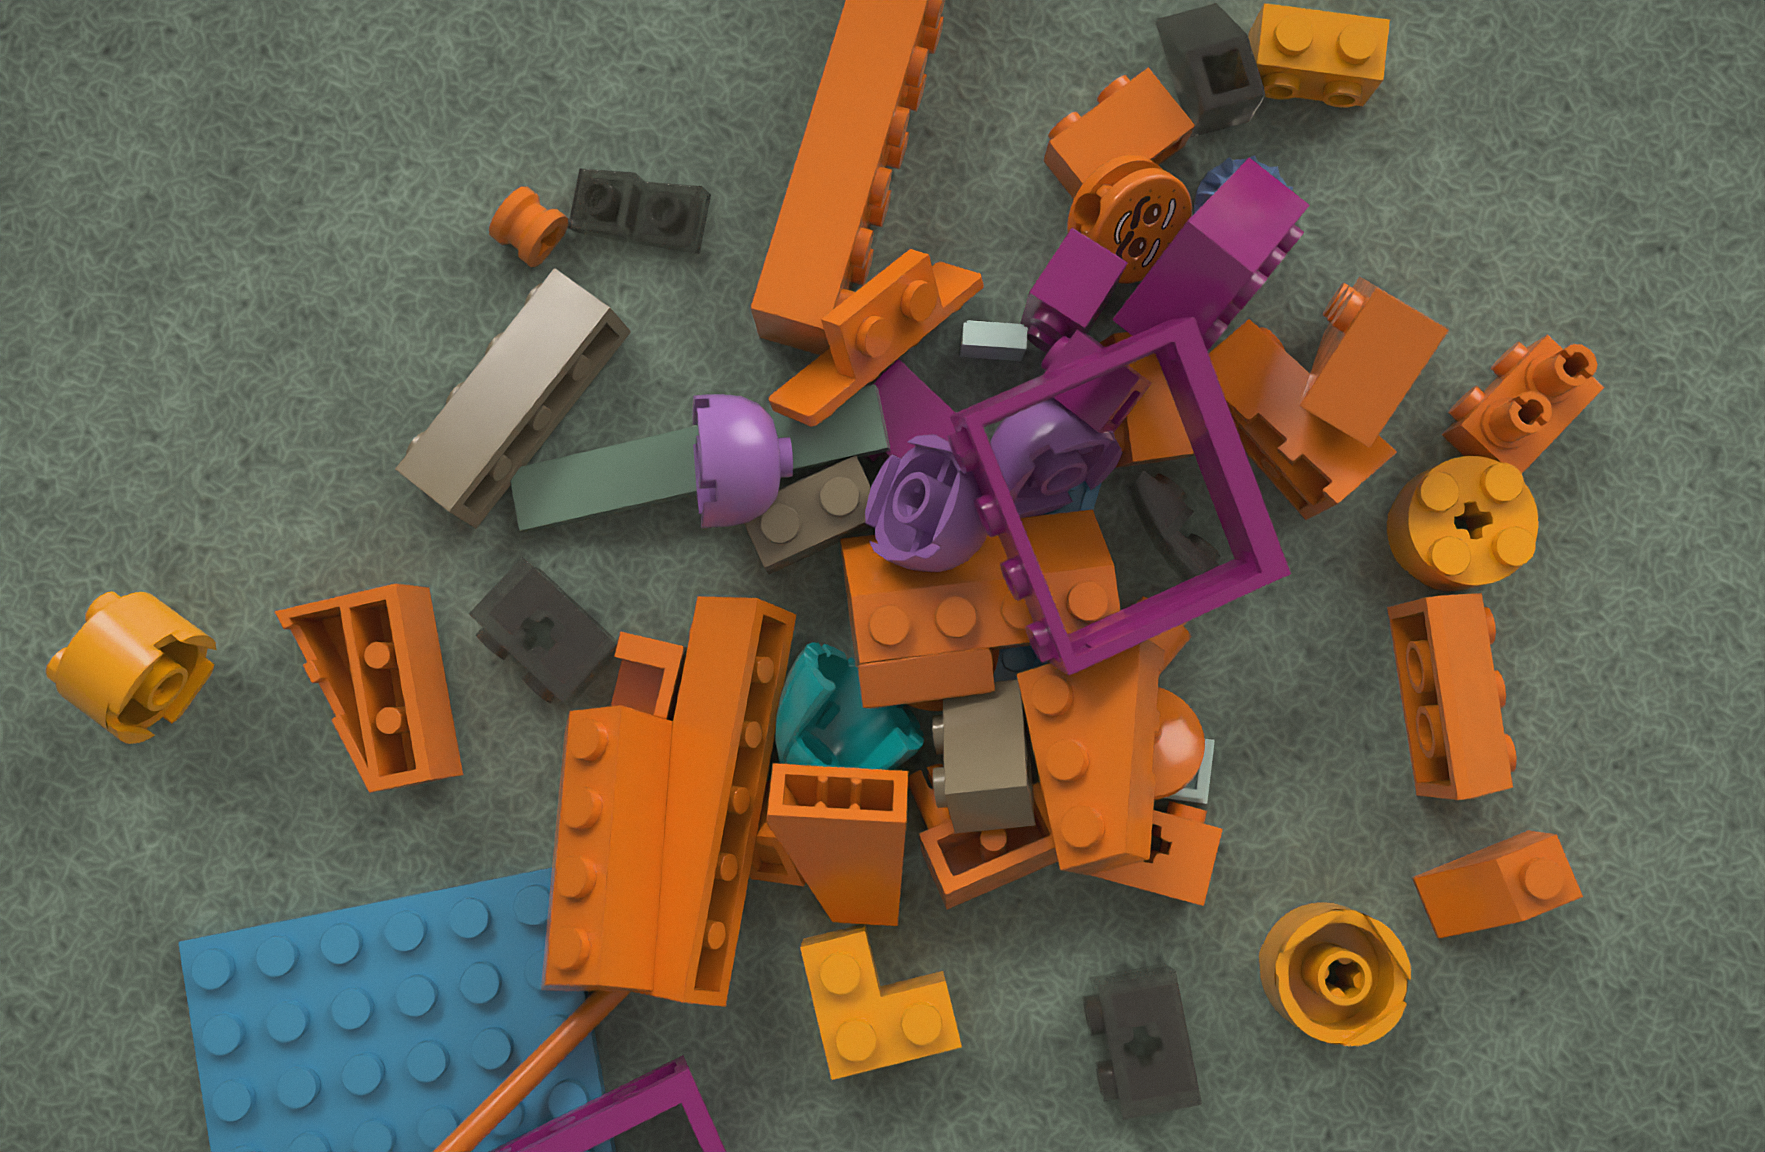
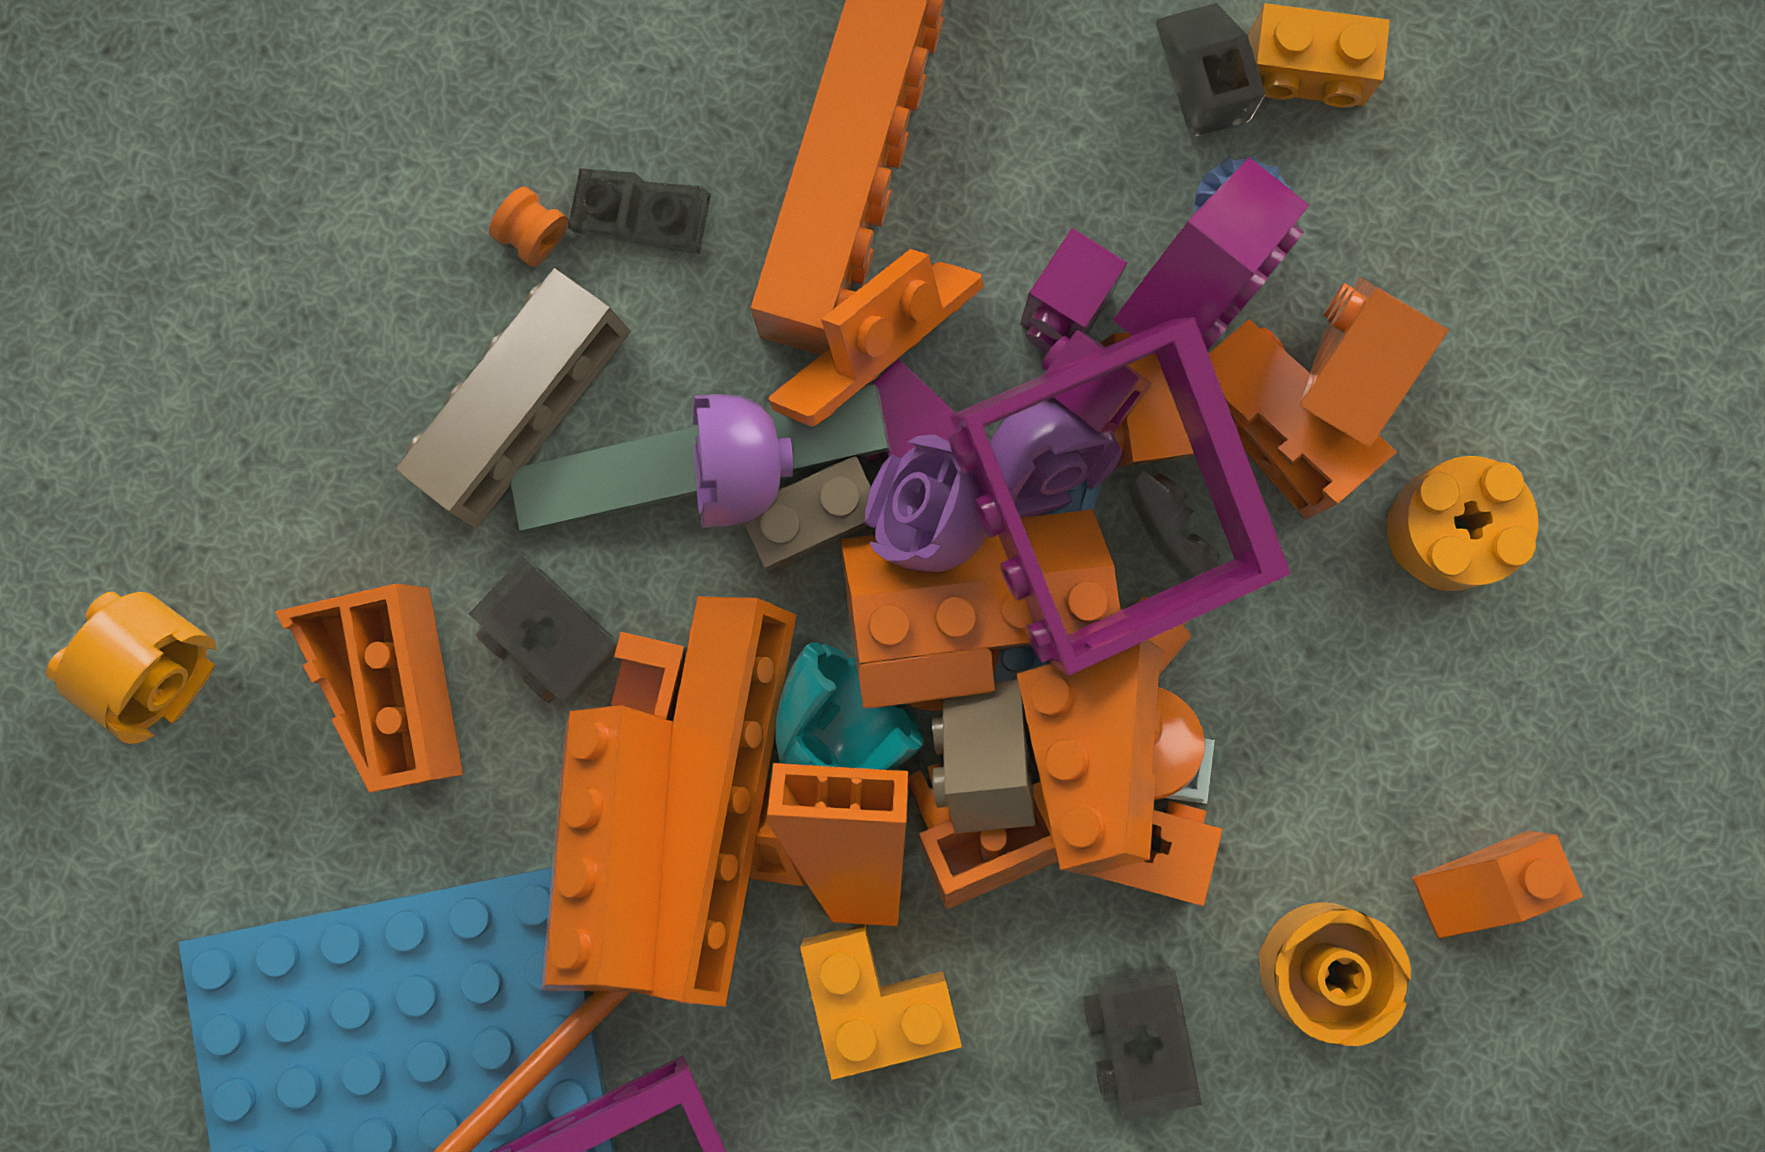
(993, 340): light aqua tile -> none
(1129, 120): orange brick -> none
(1131, 211): orange head -> none
(1452, 696): orange slope -> none
(1527, 404): orange brick -> none

